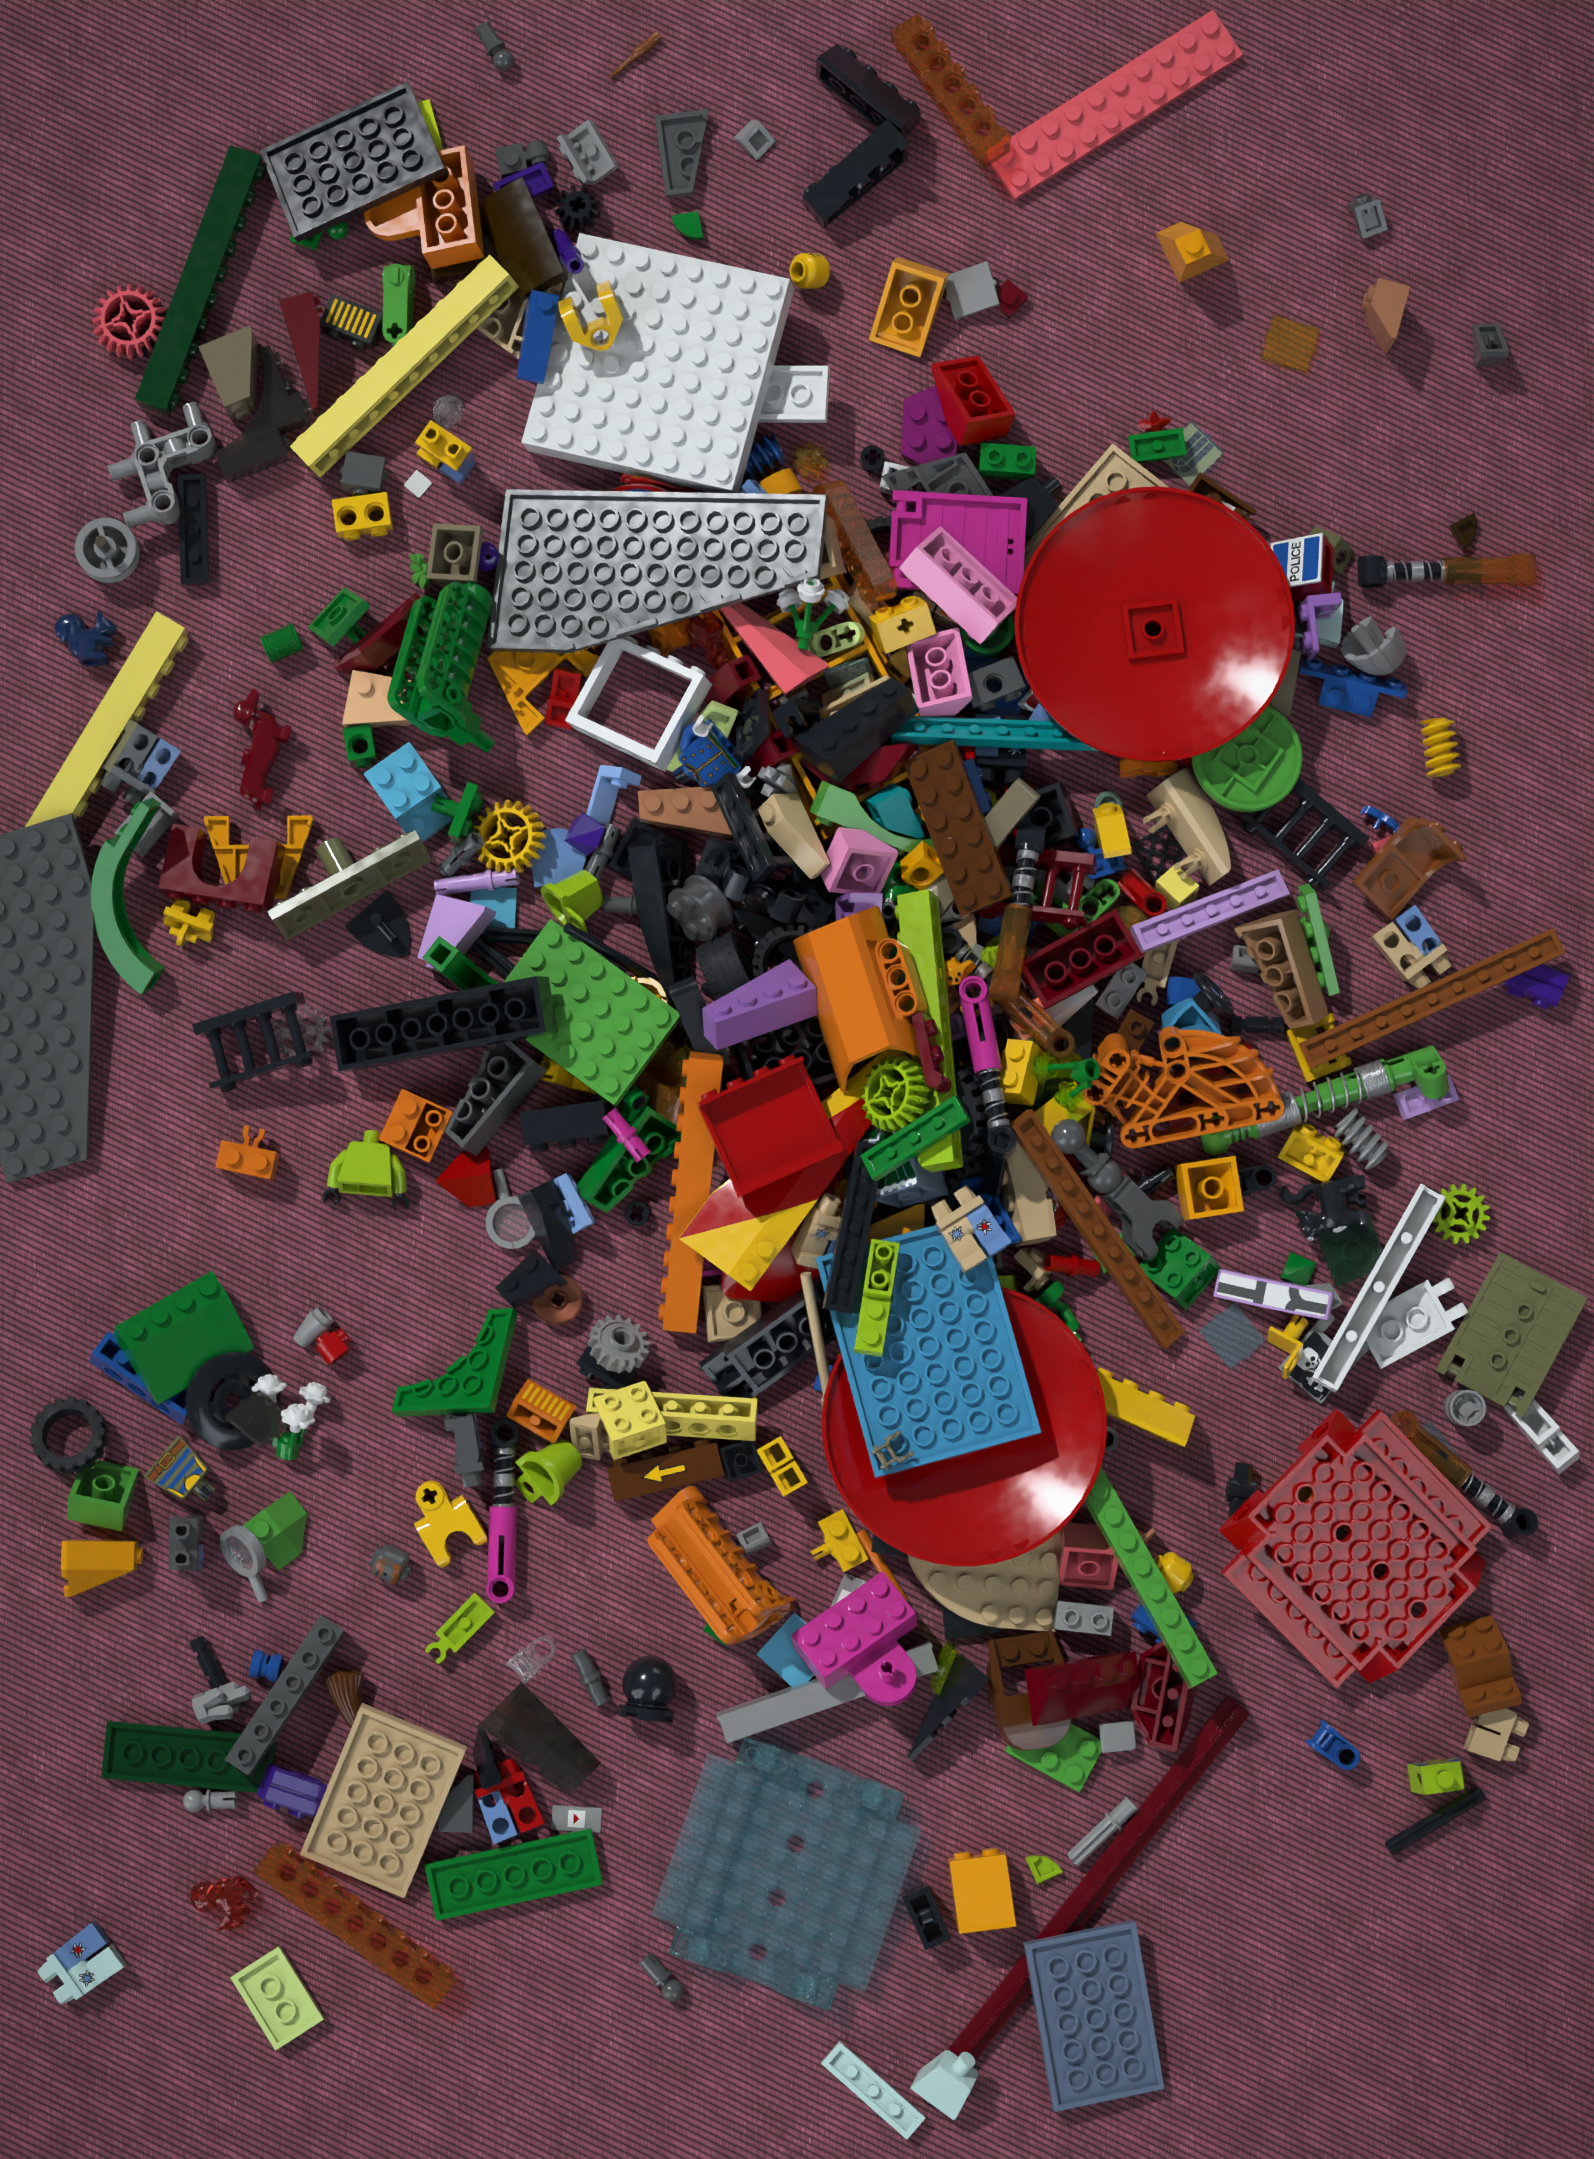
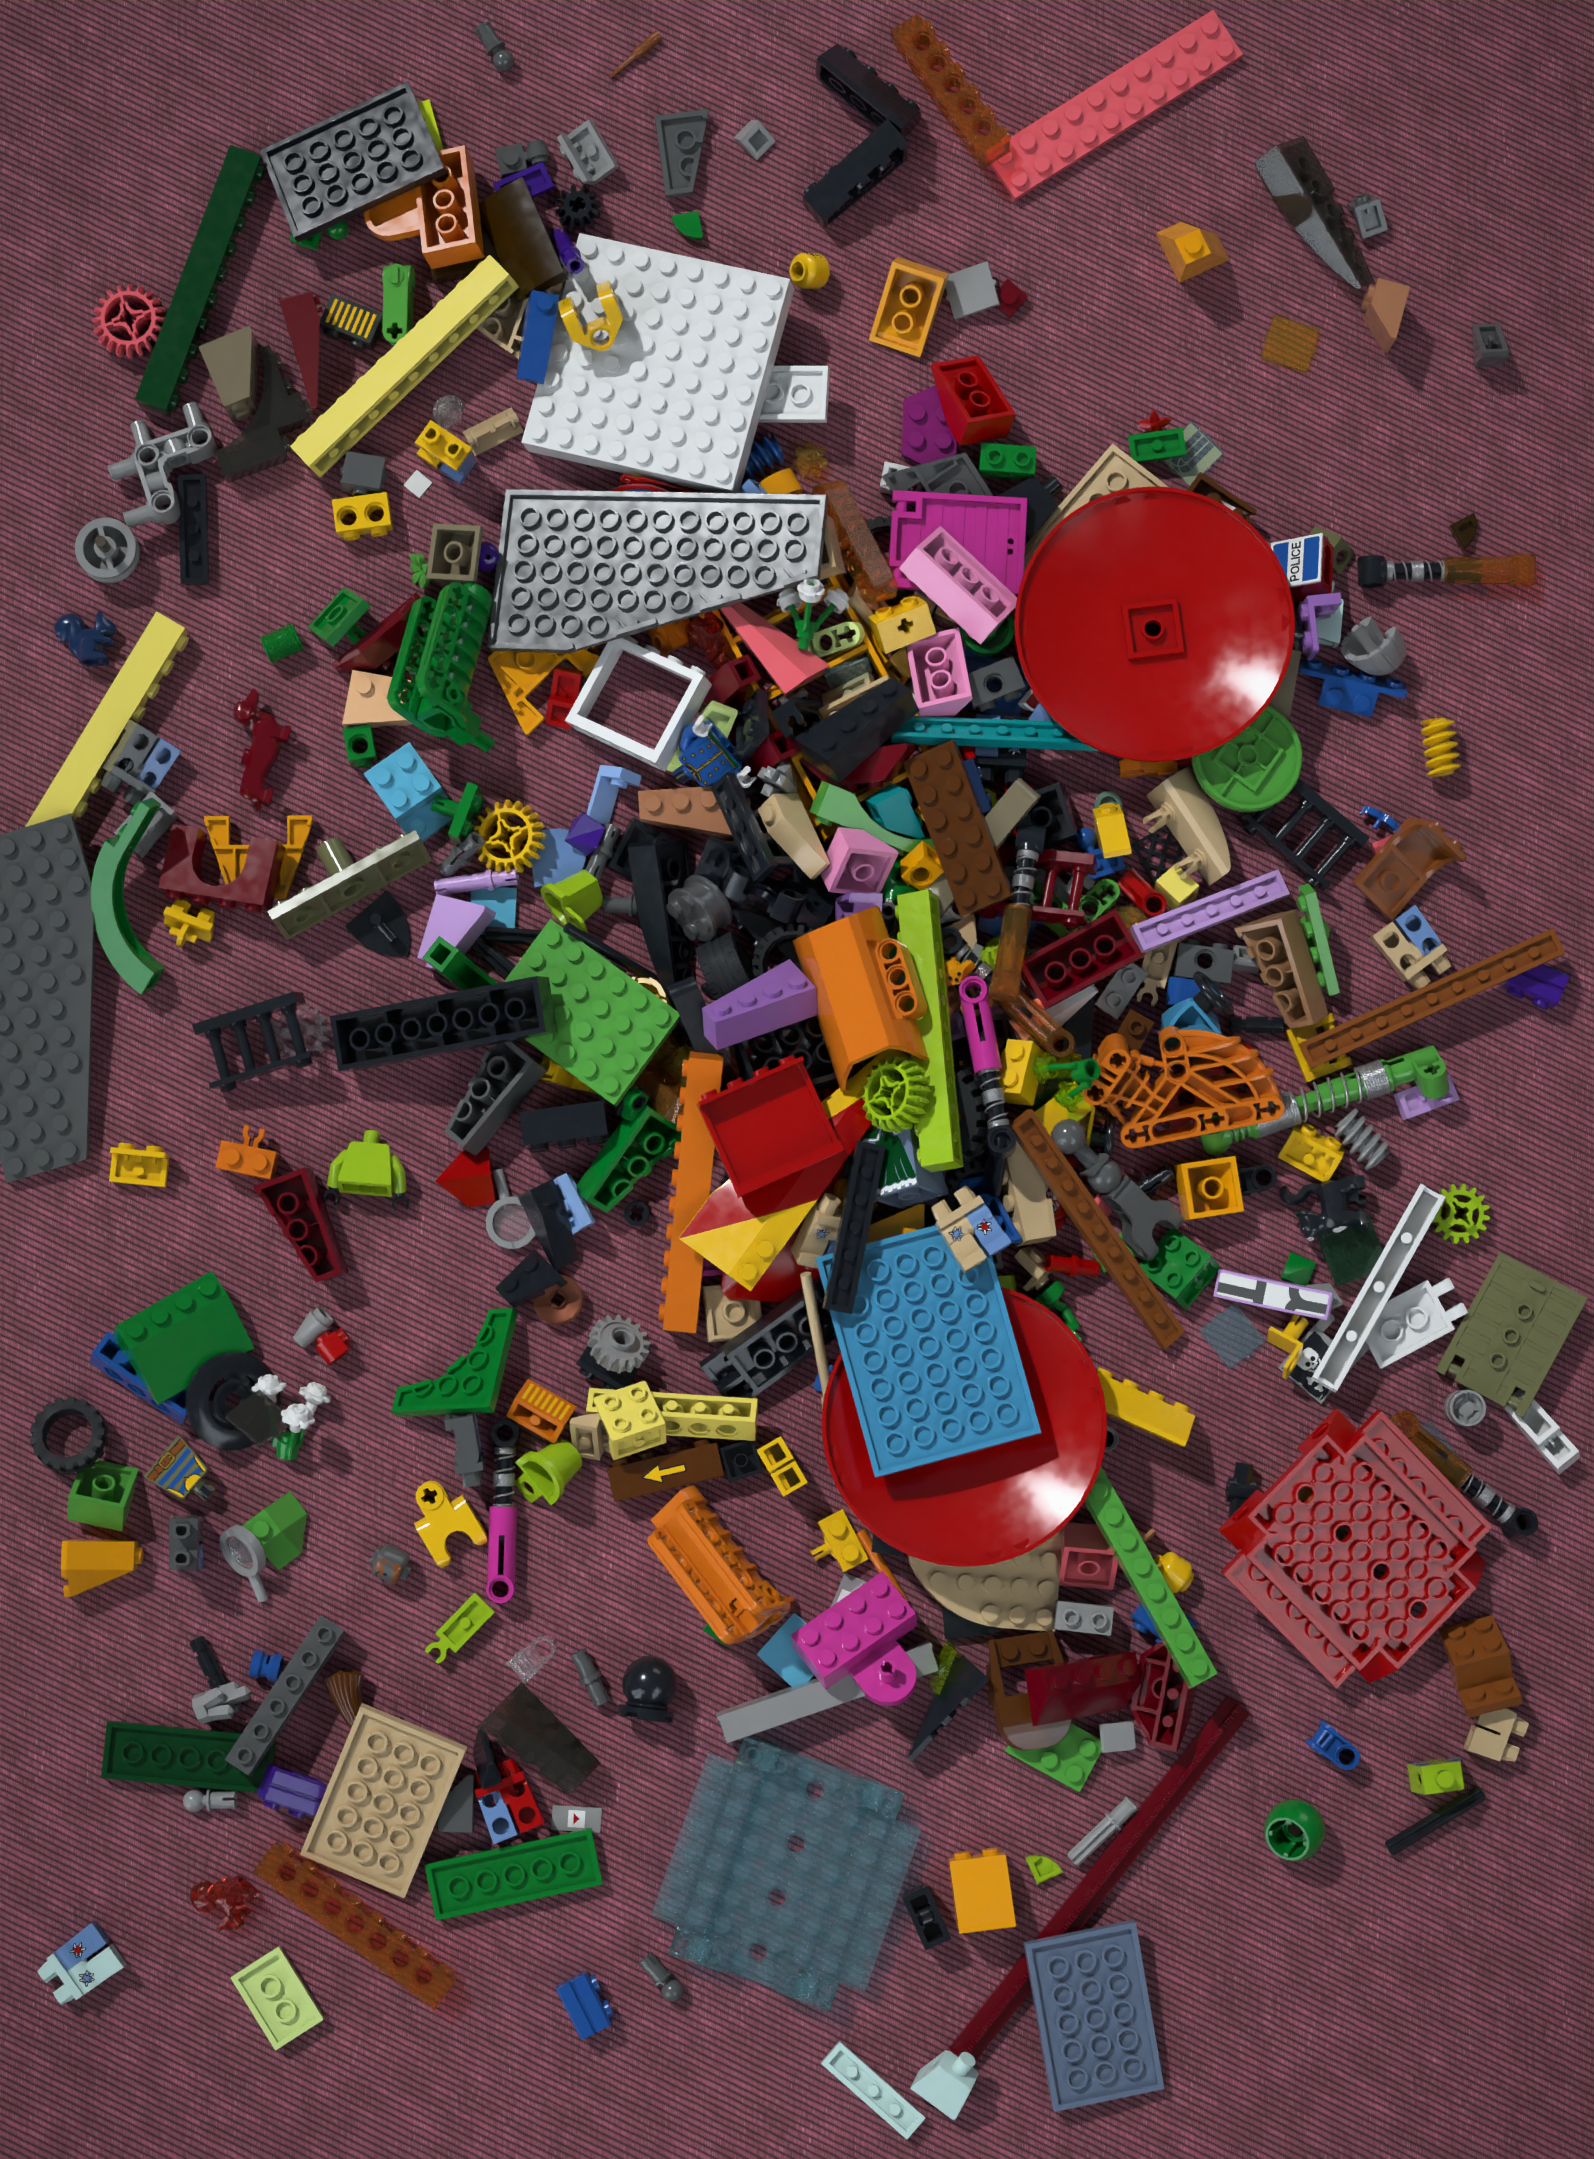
(139, 1166): none -> yellow bracket
(305, 1222): none -> dark red wedge
(415, 1125): orange slope -> none
(493, 431): none -> tan hinge
(584, 2004): none -> blue brick
(626, 1134): dark pink pin -> none
(754, 1539): light grey slope -> none
(876, 1297): lime slope -> none
(878, 464): black bush -> none
(885, 1464): dark tan piece -> none
(915, 1138): green plate -> none
(930, 1052): dark red plate -> none
(1219, 955): none -> dark grey brick
(1294, 1830): none -> green wheel
(1306, 199): none -> clear smoke wedge

